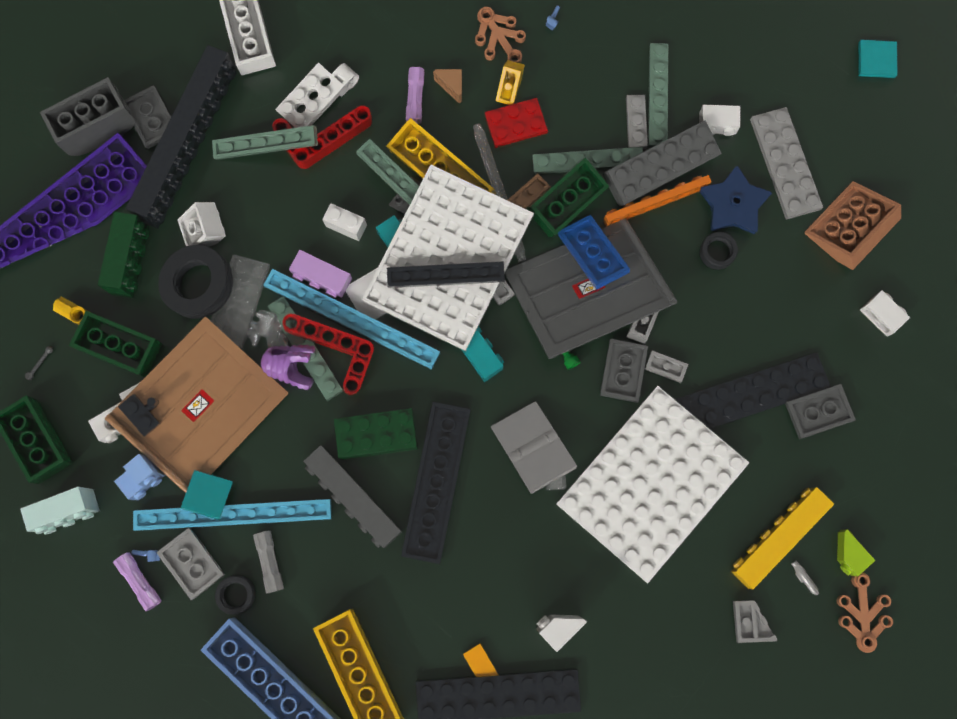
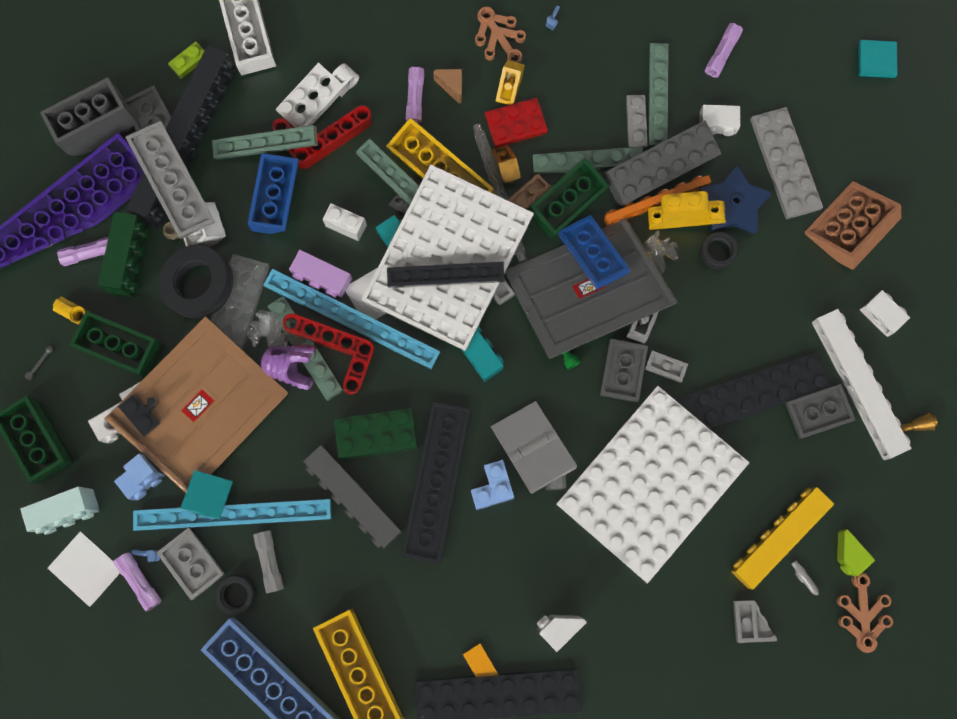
(75, 254): none -> lavender axle
(84, 569): none -> white sticker
(169, 231): none -> dark tan plate
(170, 179): none -> light grey plate
(187, 60): none -> lime plate
(272, 194): none -> blue slope
(497, 491): none -> light blue brick
(506, 164): none -> pearl gold slope
(657, 249): none -> clear animal
(686, 211): none -> yellow brick
(723, 50): none -> lavender axle
(861, 385): none -> white brick
(923, 422): none -> pearl gold cone

